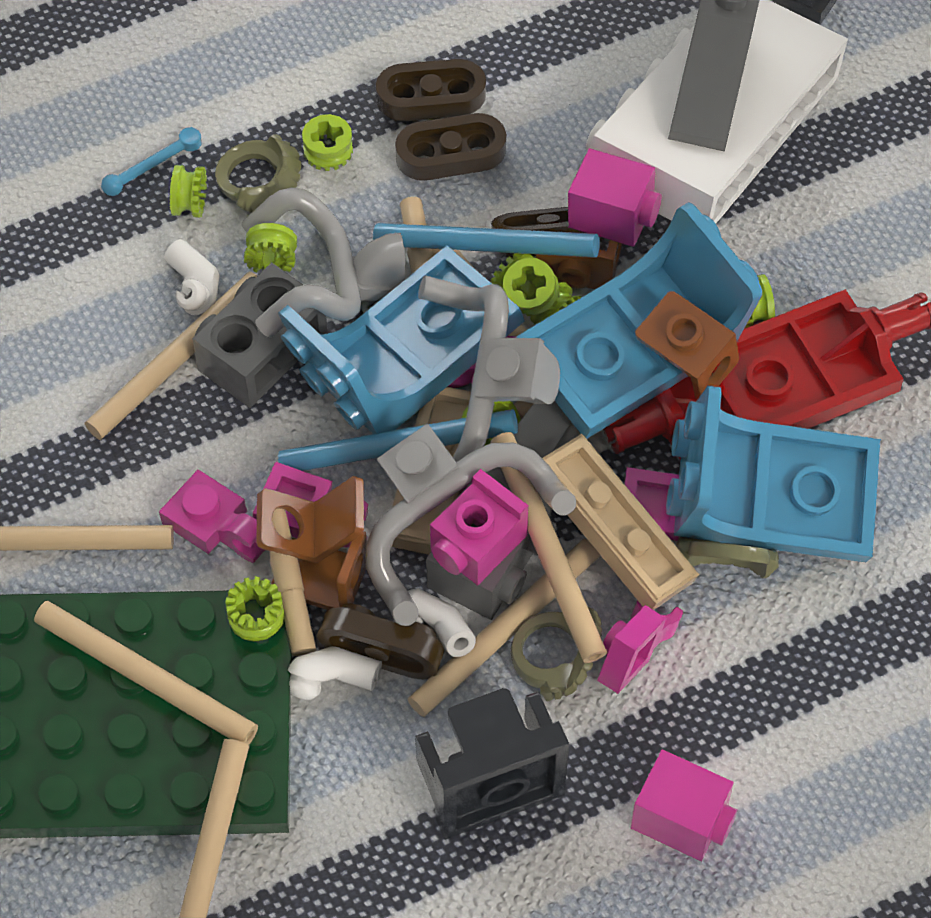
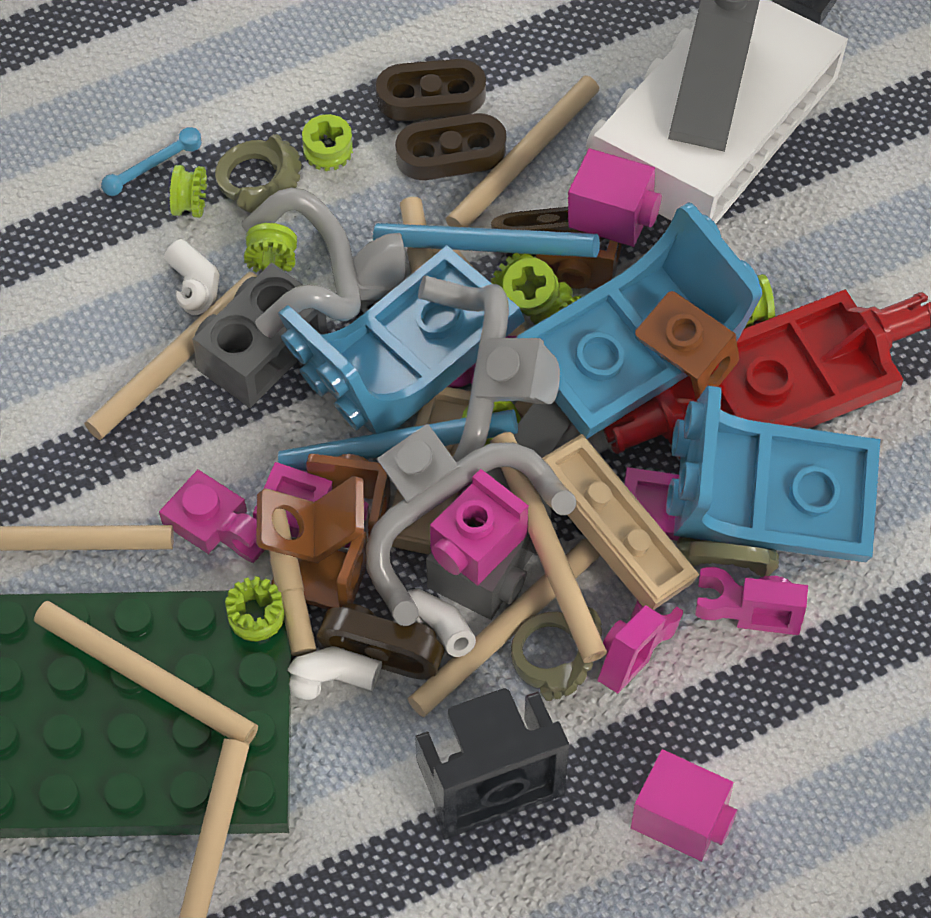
(347, 465): none -> dark orange bracket
(523, 153): none -> tan bar
(759, 604): none -> dark pink plate

